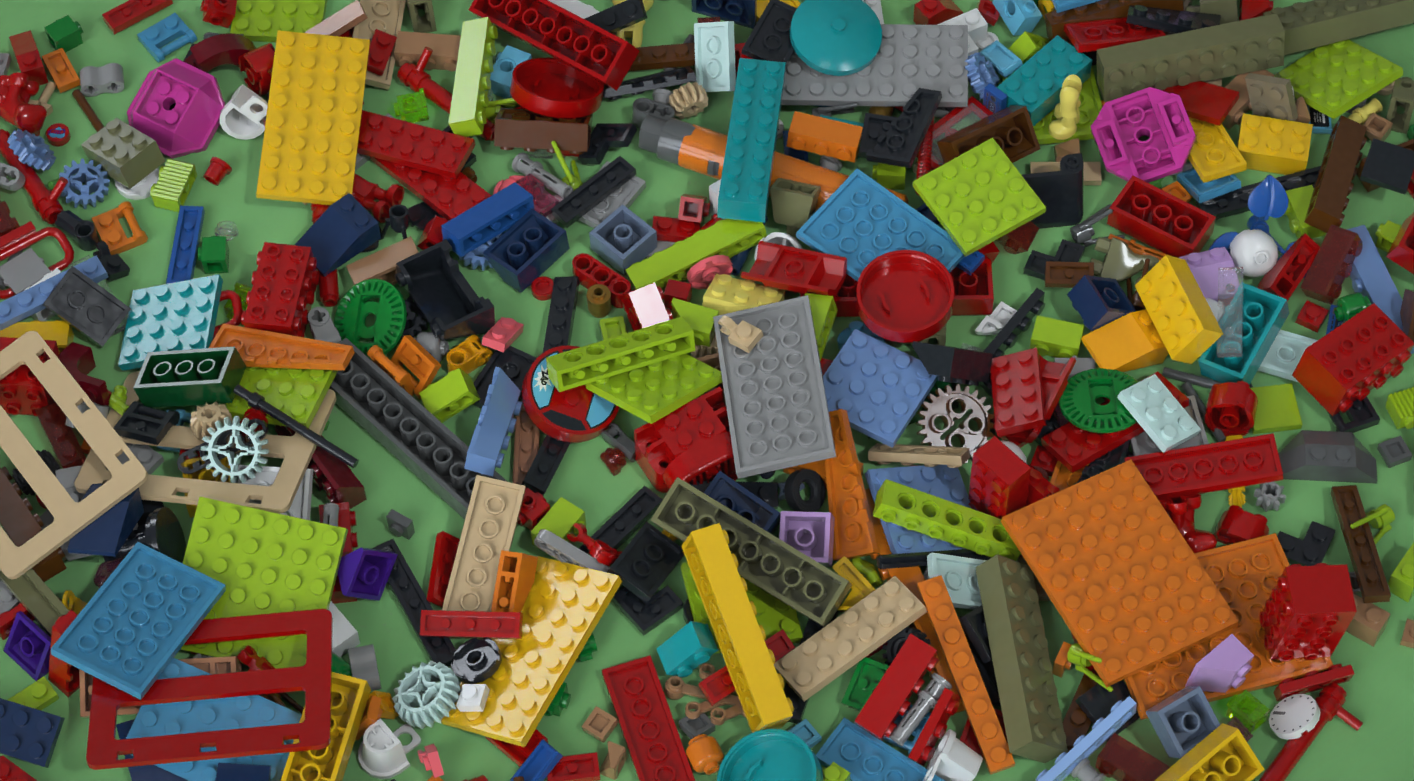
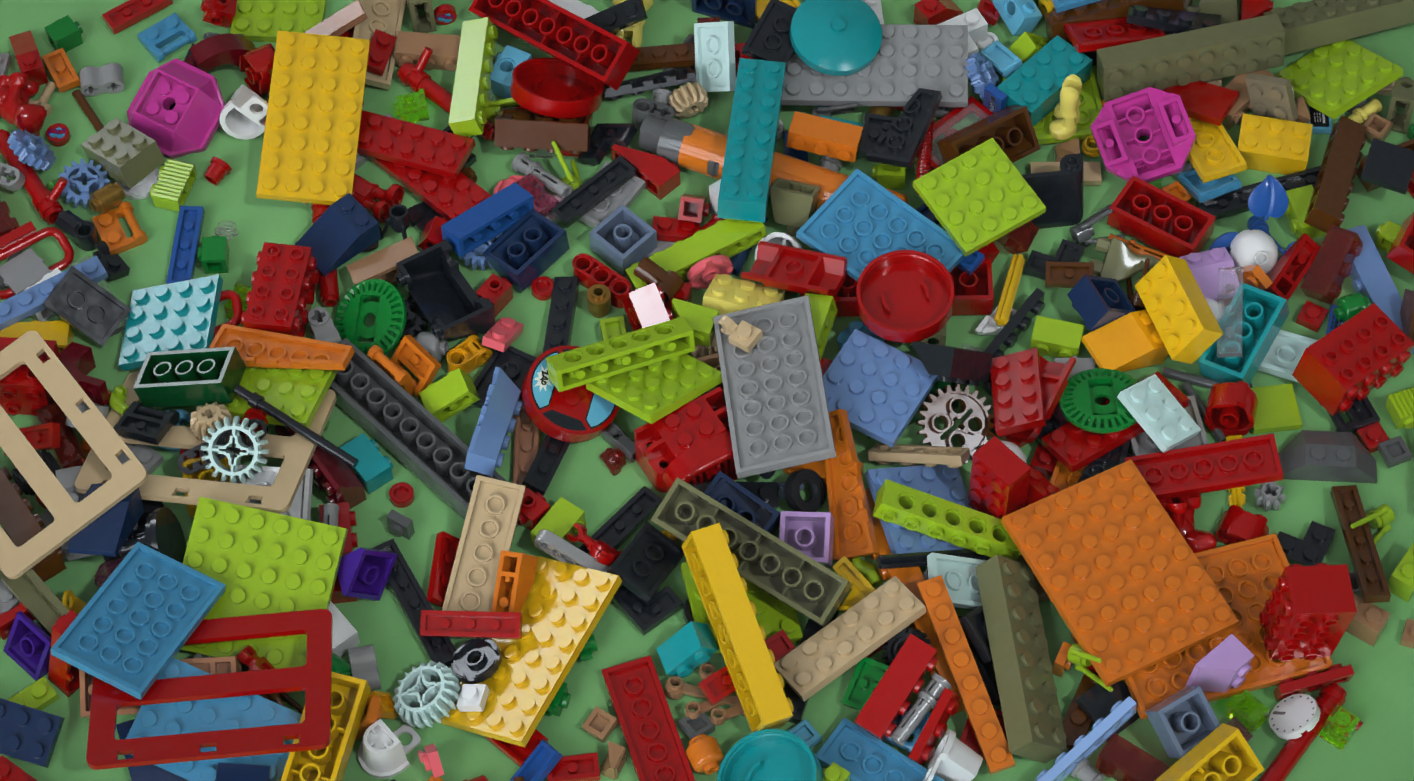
(43, 436): none -> red plate
(106, 198): none -> pearl gold brick
(373, 468): none -> teal brick
(401, 495): none -> red tile
(445, 14): none -> red tile
(498, 291): none -> red brick
(651, 272): none -> reddish brown piece
(657, 171): none -> red slope
(1009, 290): none -> yellow axle
(1086, 146): none -> yellow plate
(1256, 277): none -> orange plate
(1340, 727): none -> clear neon green brick
(1371, 436): none -> red plate

